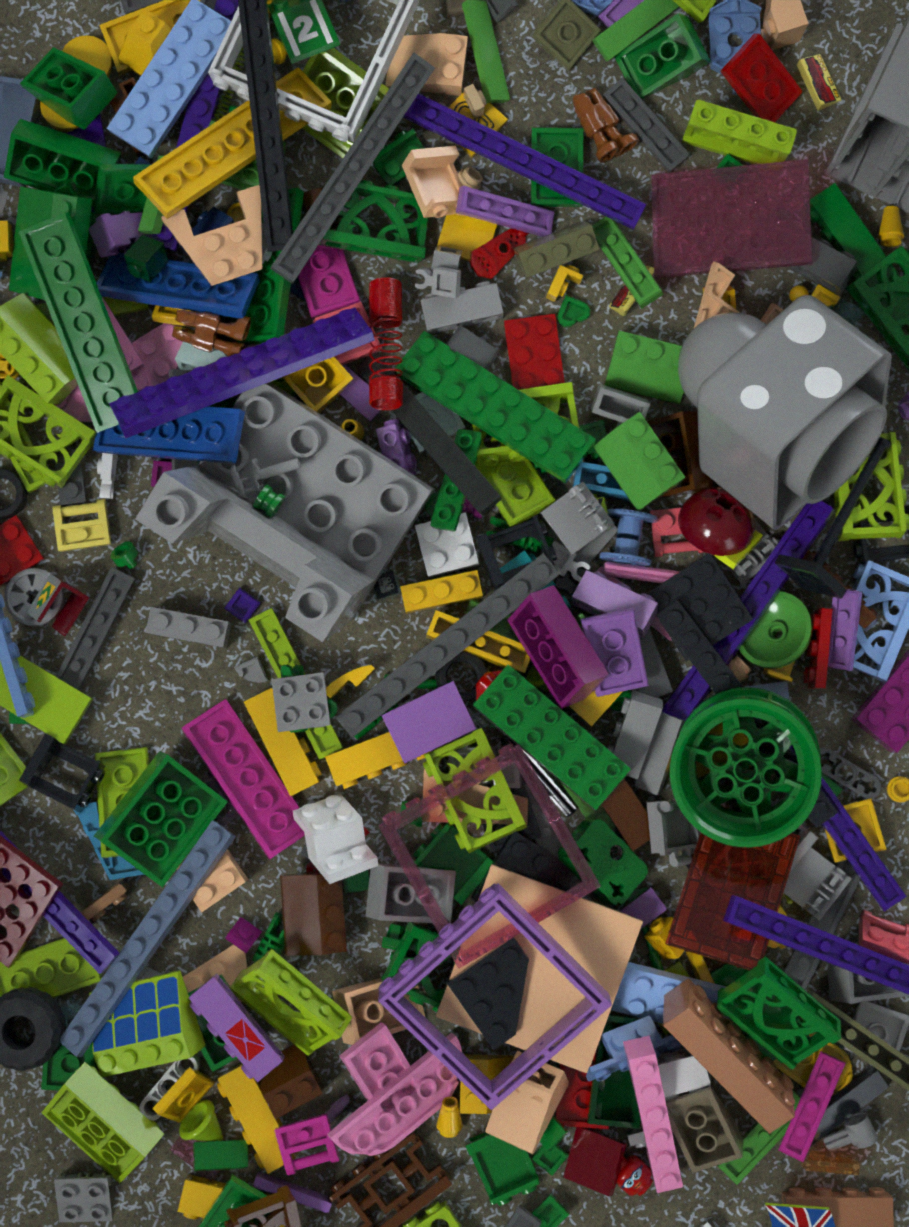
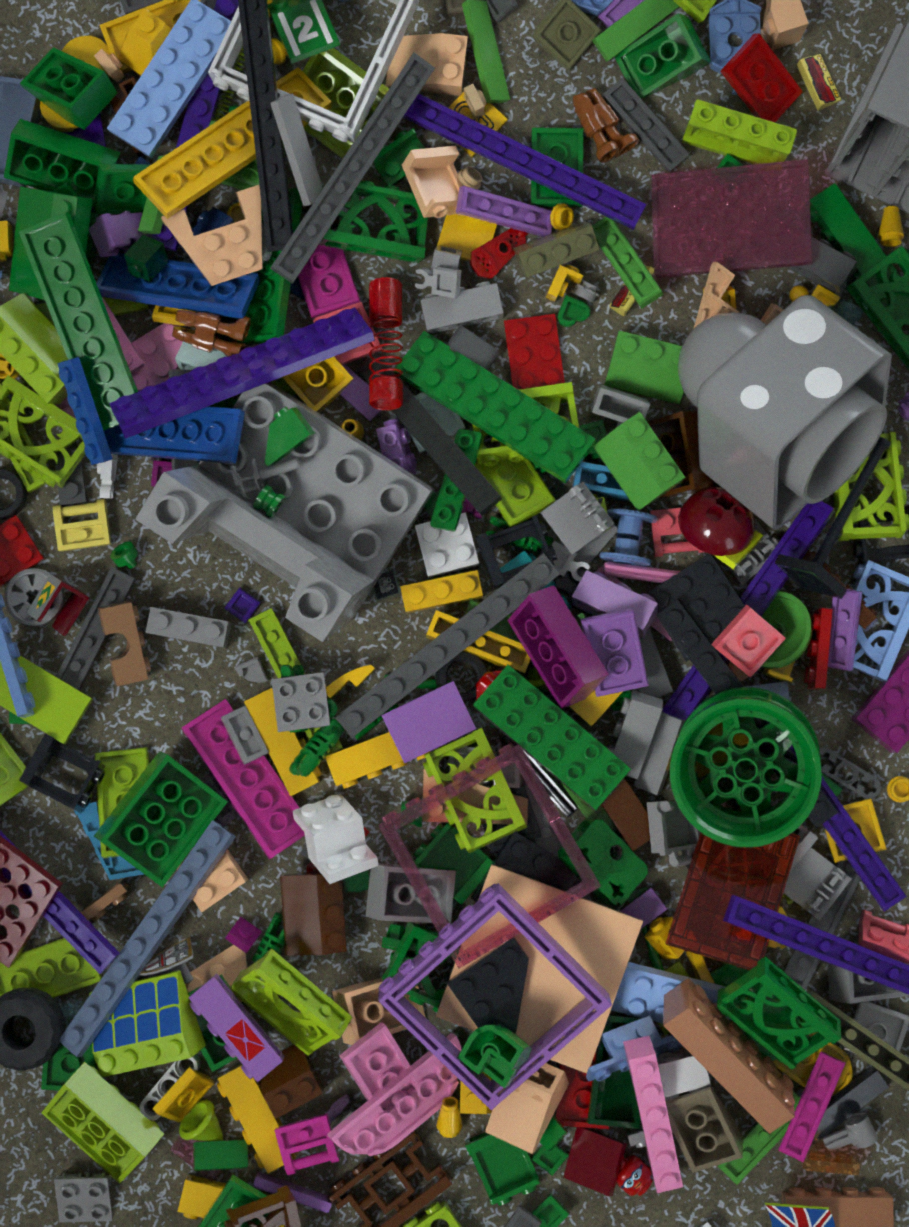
(85, 412): none -> blue plate
(110, 64): none -> light nougat plate
(131, 664): none -> medium nougat arch
(172, 960): none -> shield
(244, 735): none -> light grey plate
(286, 434): none -> green slope
(297, 148): none -> light grey tile
(316, 749): none -> green hinge
(495, 1052): none -> green brick
(561, 216): none -> yellow plate
(587, 291): none -> light grey plate
(748, 641): none -> coral plate

